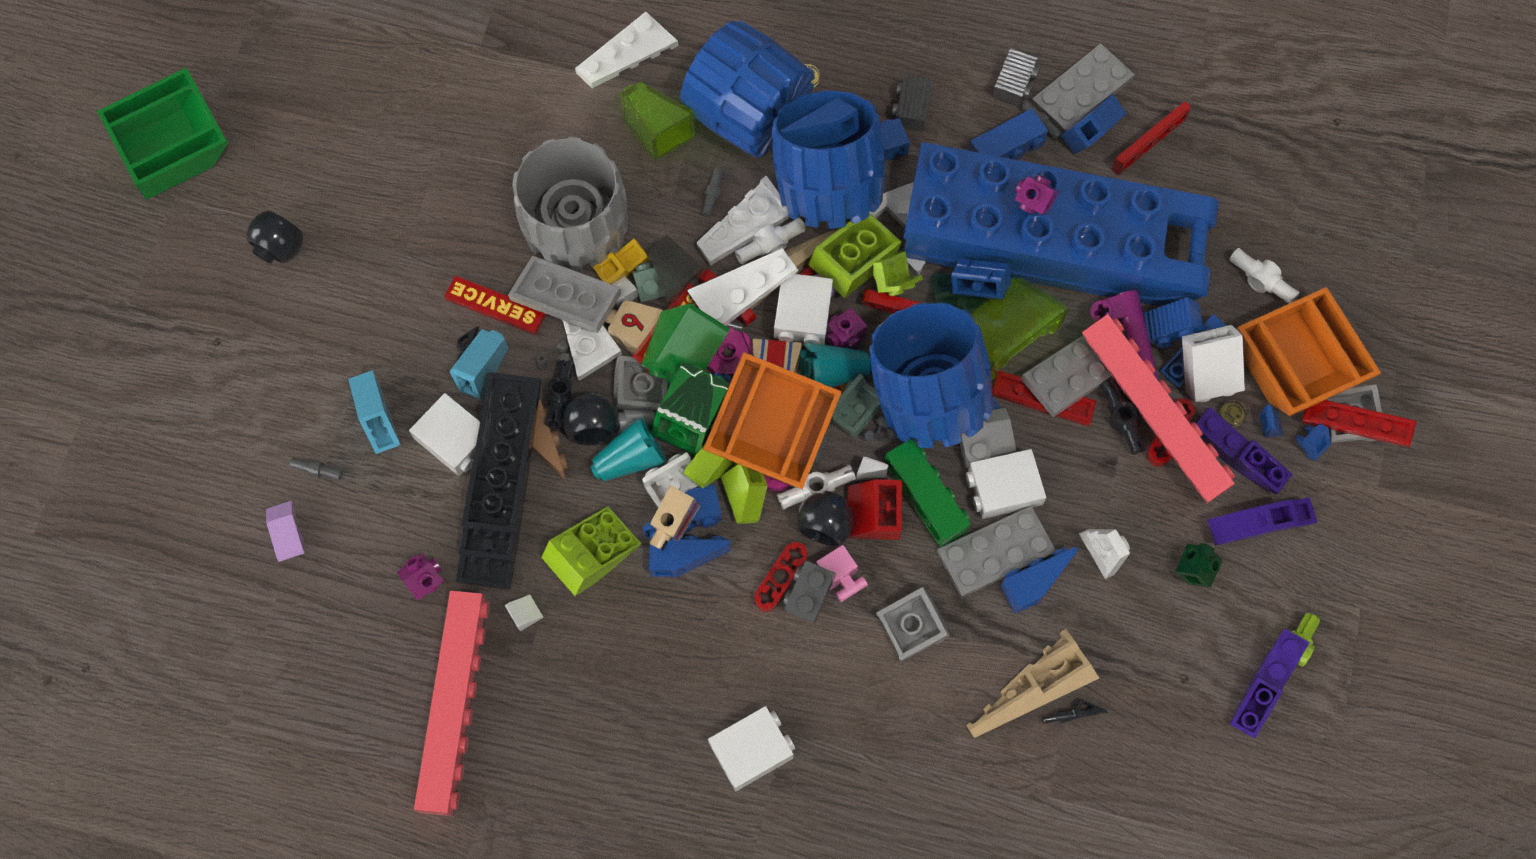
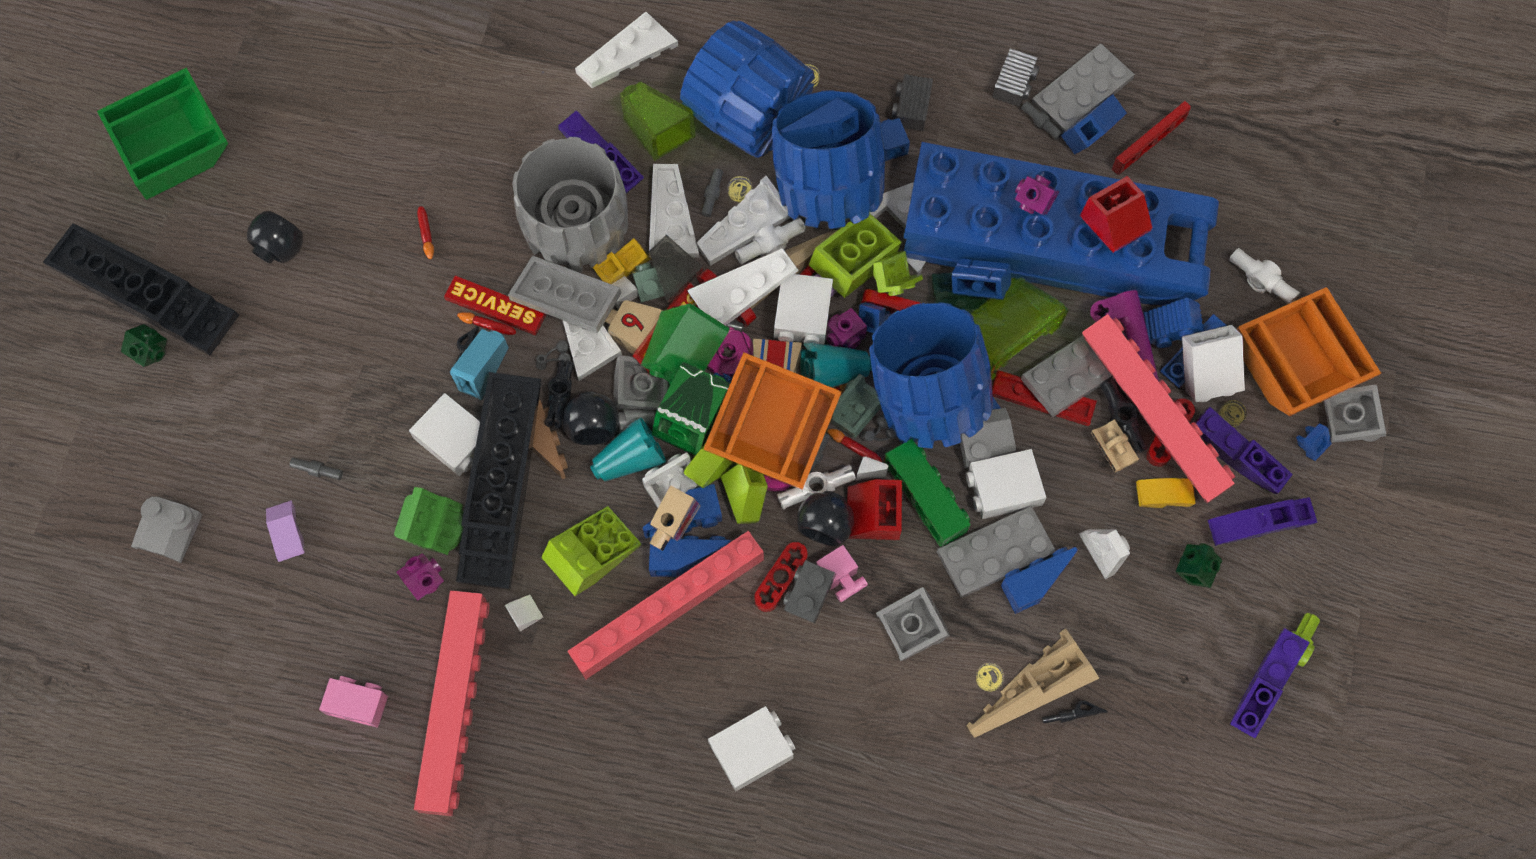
(142, 288): none -> black slope
(144, 345): none -> dark green brick
(166, 528): none -> light grey slope
(354, 702): none -> bright pink brick
(373, 412): medium azure slope -> none
(428, 247): none -> red piece
(430, 521): none -> bright green piece
(470, 318): none -> red piece
(578, 127): none -> dark purple slope
(666, 605): none -> coral brick
(670, 210): none -> white wing
(738, 188): none -> clear tile
(853, 445): none -> red piece
(872, 315): none -> blue tile
(989, 677): none -> clear tile
(1013, 137): blue brick -> none
(1115, 446): none -> tan hips
(1118, 214): none -> red slope
(1164, 492): none -> yellow slope
(1270, 422): blue slope -> none
(1361, 422): red tile -> none

